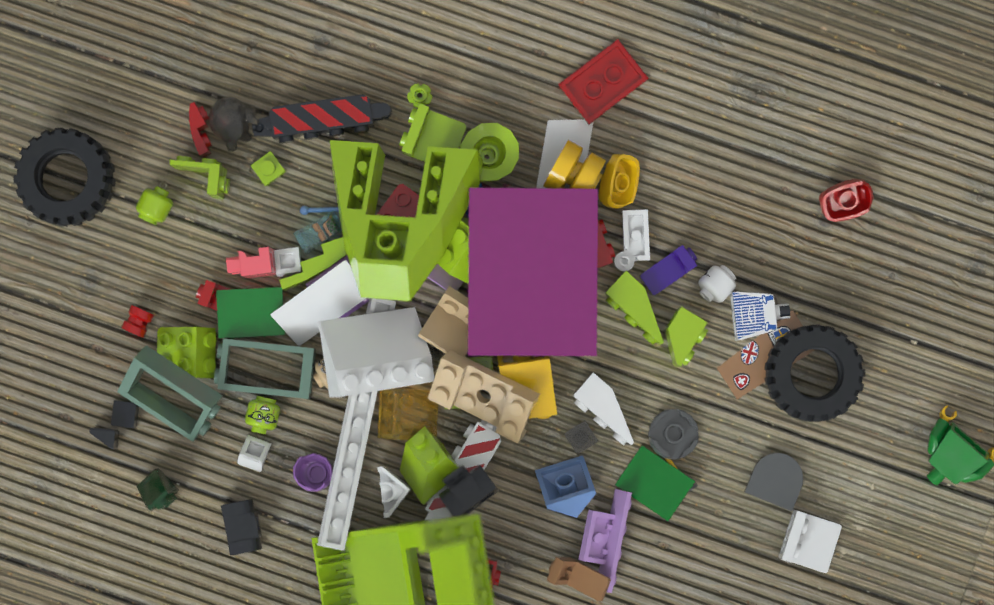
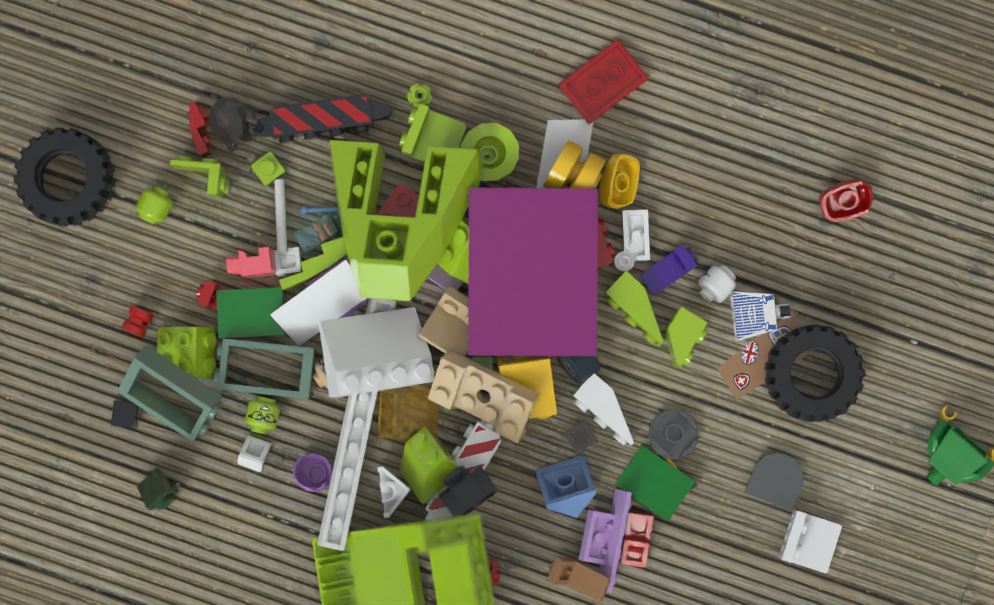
(107, 436): black slope -> none
(242, 527): black piece -> none
(280, 210): none -> white bar
(579, 367): none -> black wheel
(637, 538): none -> slope

